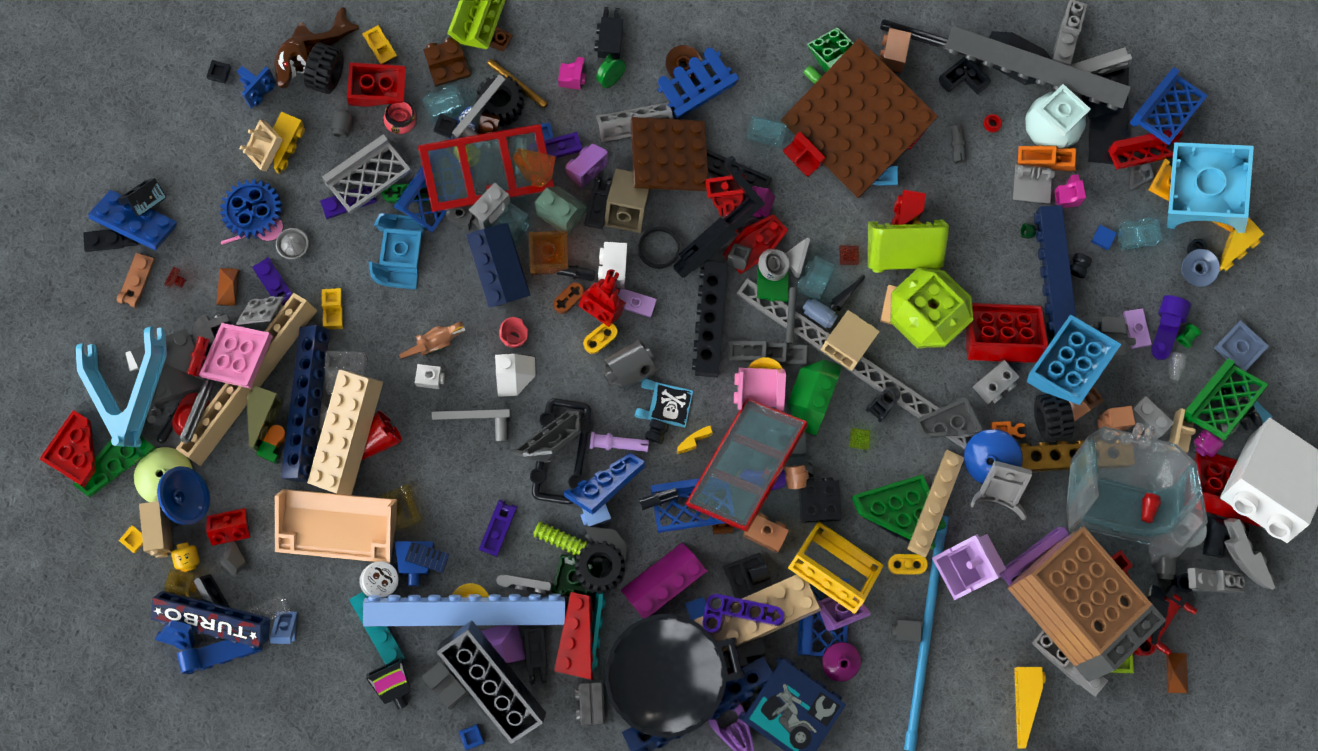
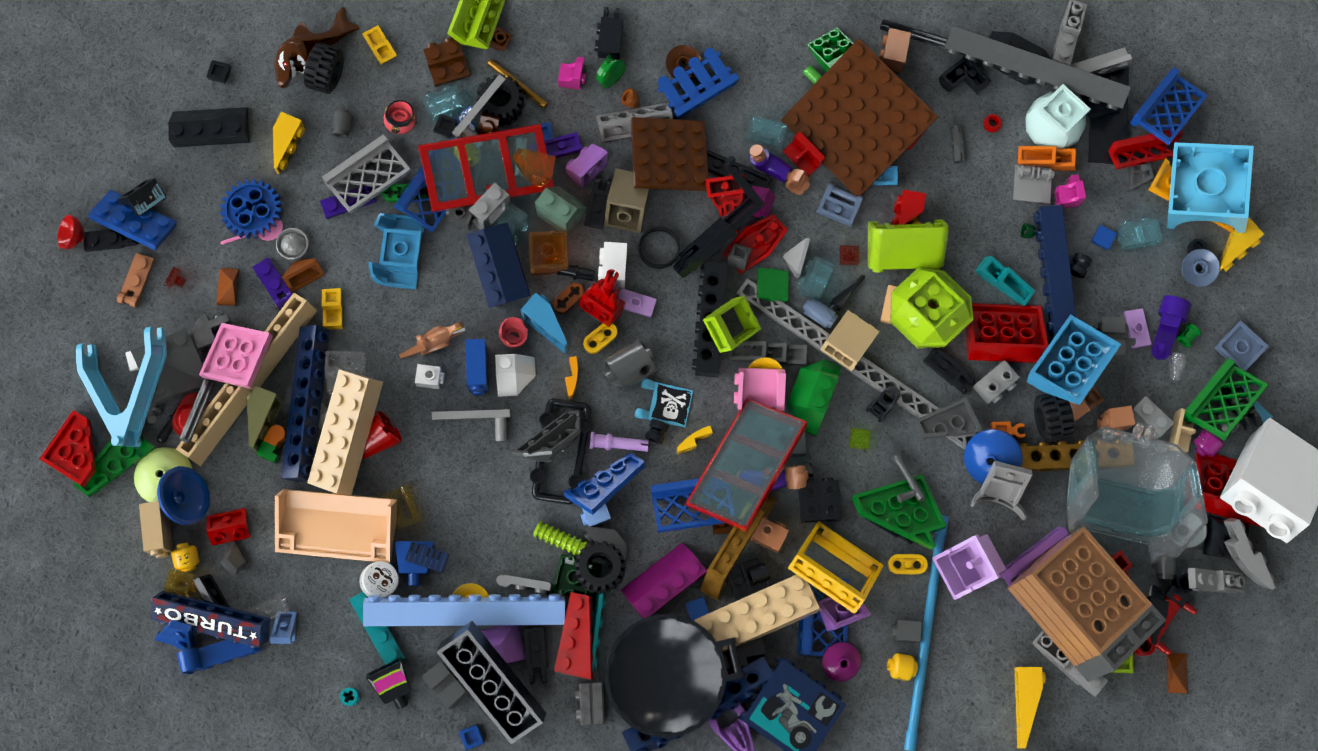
(70, 232): none -> red piece
(132, 539): yellow tile -> none
(198, 356): red pin -> none
(208, 127): none -> black slope
(255, 86): blue bracket -> none
(261, 310): light grey hinge -> none
(262, 145): tan plate -> none
(302, 273): none -> dark orange slope
(344, 699): none -> teal bush
(375, 84): red slope -> none
(477, 366): none -> blue brick
(497, 529): dark purple plate -> none
(540, 316): none -> dark azure slope
(571, 381): none -> light orange slope
(630, 98): none -> dark orange tile
(658, 498): black axle -> none
(720, 332): none -> lime window
(729, 553): none -> pearl gold slope
(745, 612): dark purple beam -> none
(769, 163): none -> piece
(773, 264): light grey hat -> none
(791, 315): dark grey bar -> none
(837, 209): none -> sand blue plate
(902, 666): none -> yellow head
(915, 491): none -> dark grey piece
(935, 503): tan plate -> none
(948, 369): none -> black hinge
(1005, 280): none -> teal slope
(1150, 506): red cone -> none

